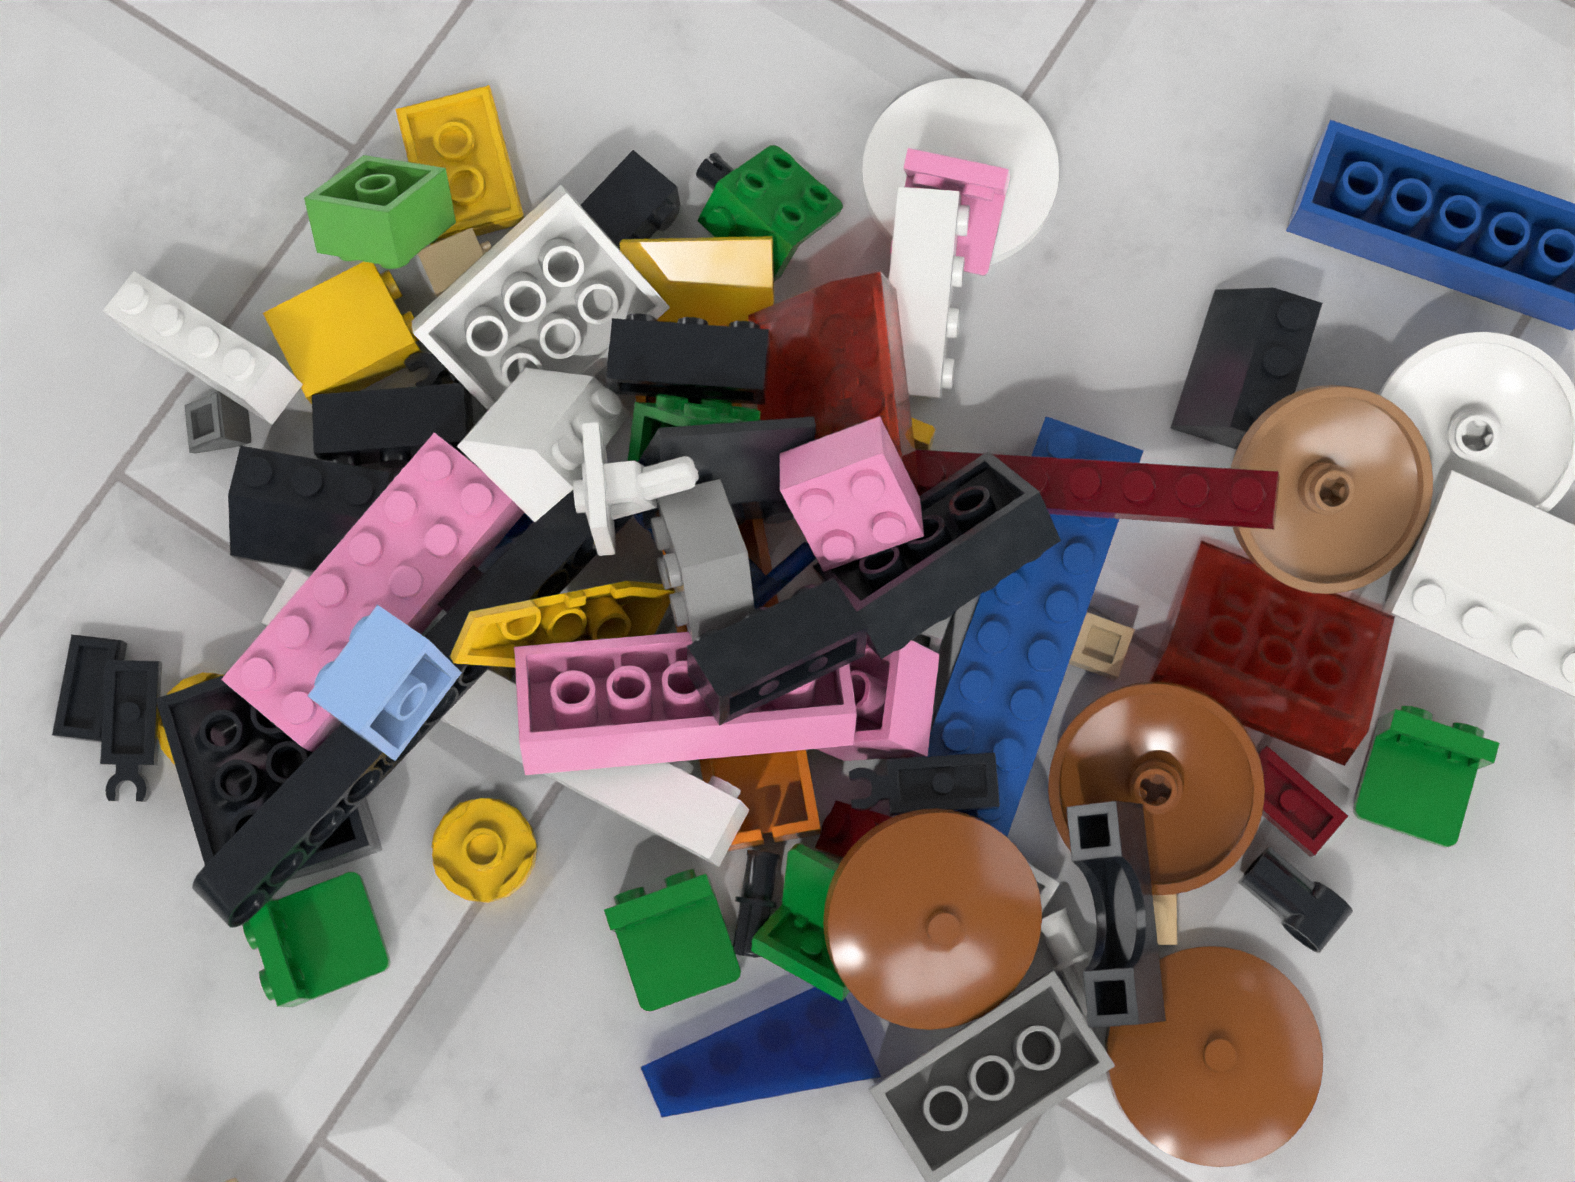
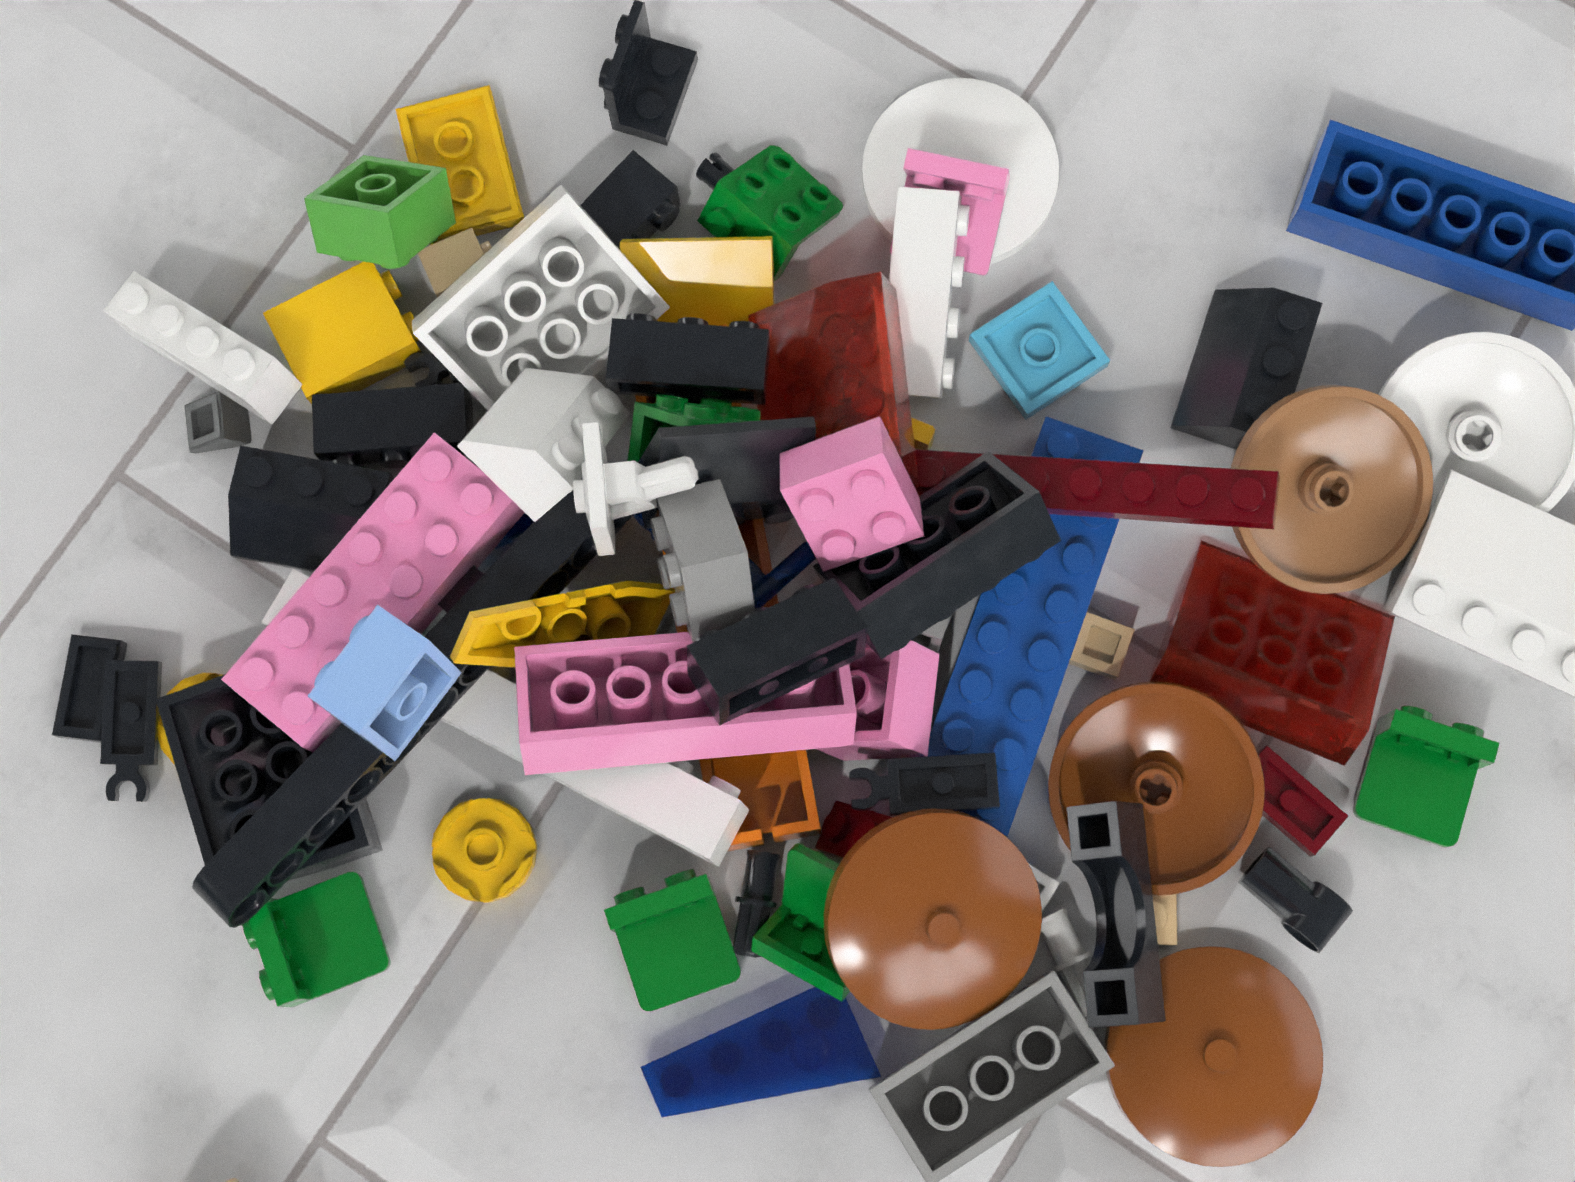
(645, 79): none -> black bracket
(1039, 350): none -> medium azure plate

